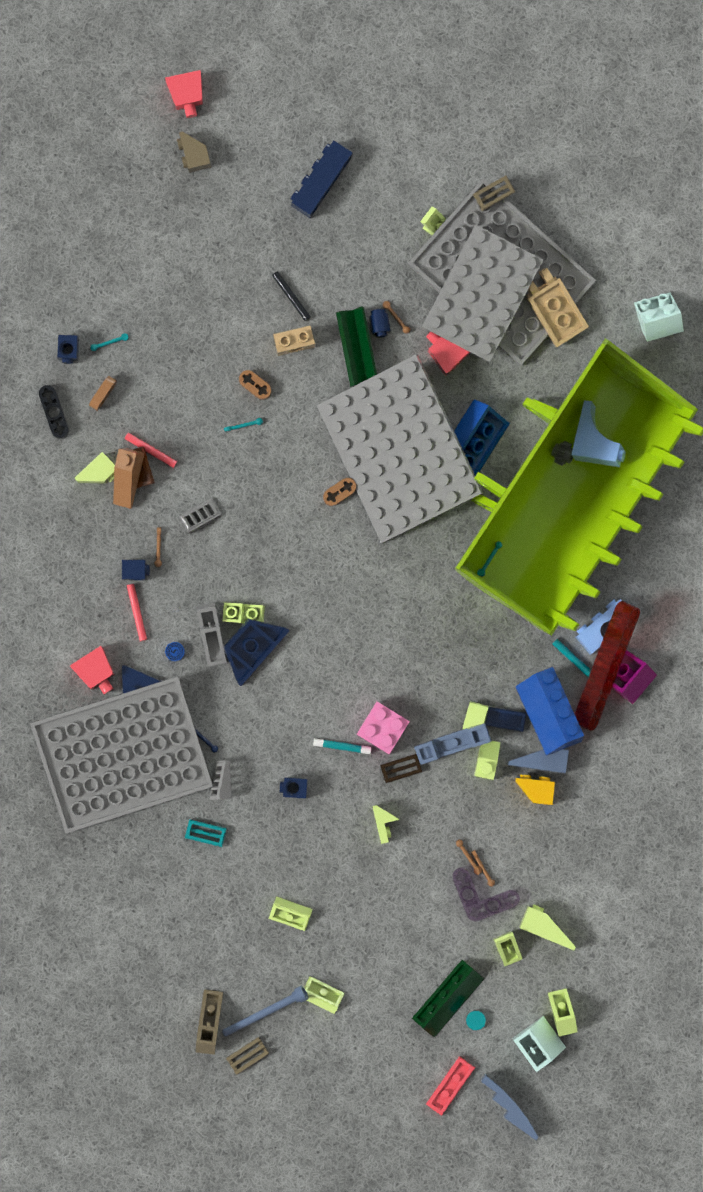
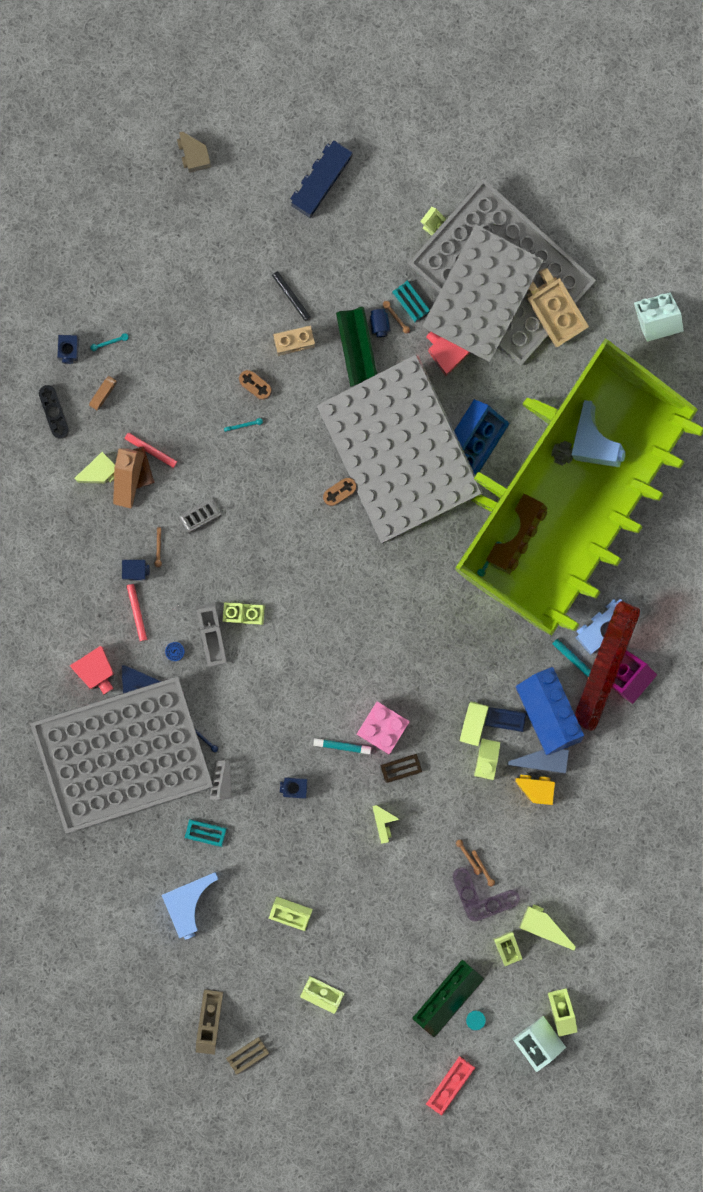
(182, 905): none -> light blue arch
(186, 91): coral torso -> none
(252, 646): dark blue wing -> none
(298, 995): sand blue piece -> none
(417, 297): none -> teal tile
(452, 743): sand blue slope -> none
(480, 200): dark tan tile -> none
(506, 555): none -> reddish brown arch
(513, 1113): sand blue slope -> none

